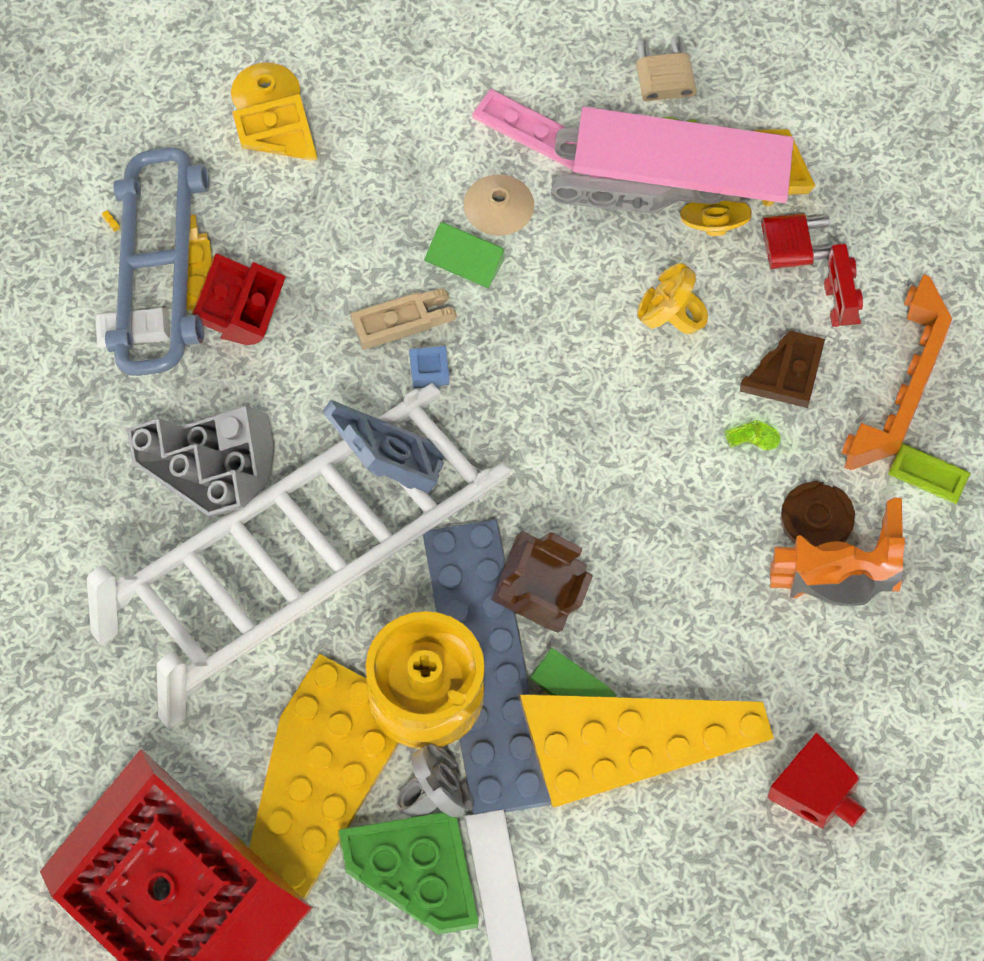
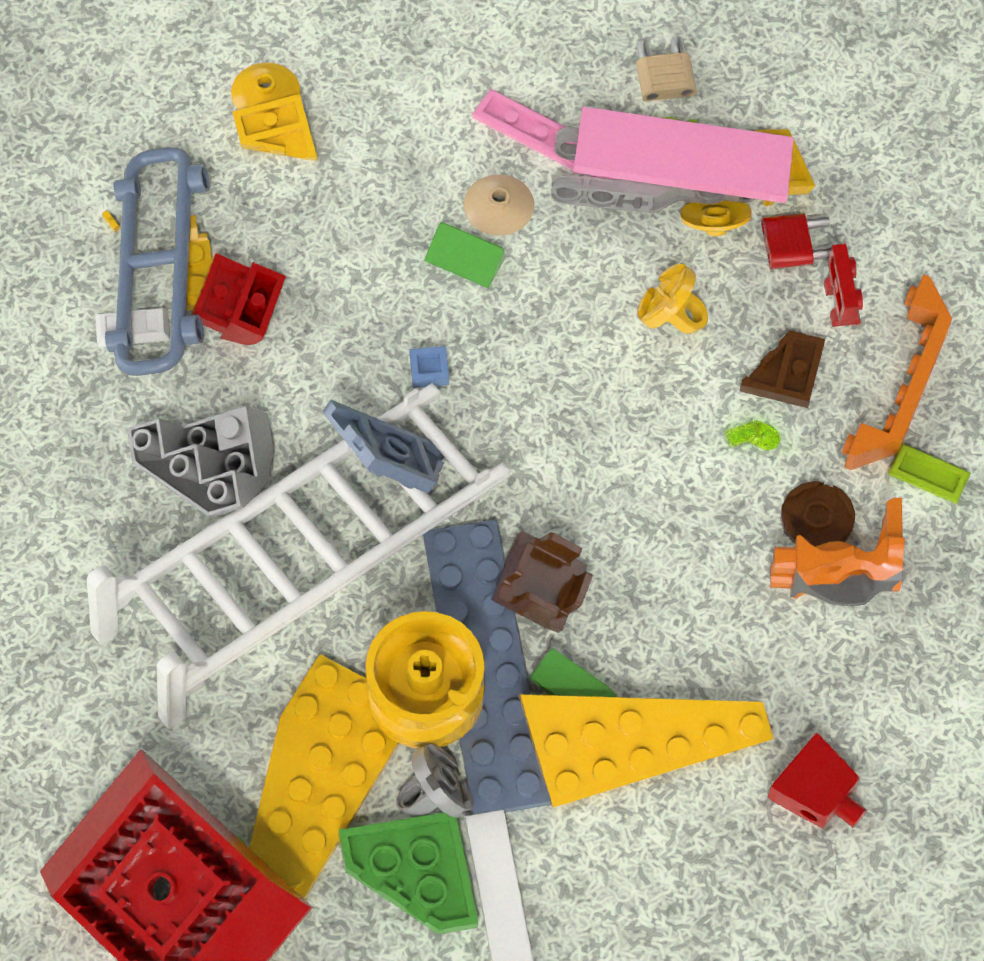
(400, 318): tan hinge -> none

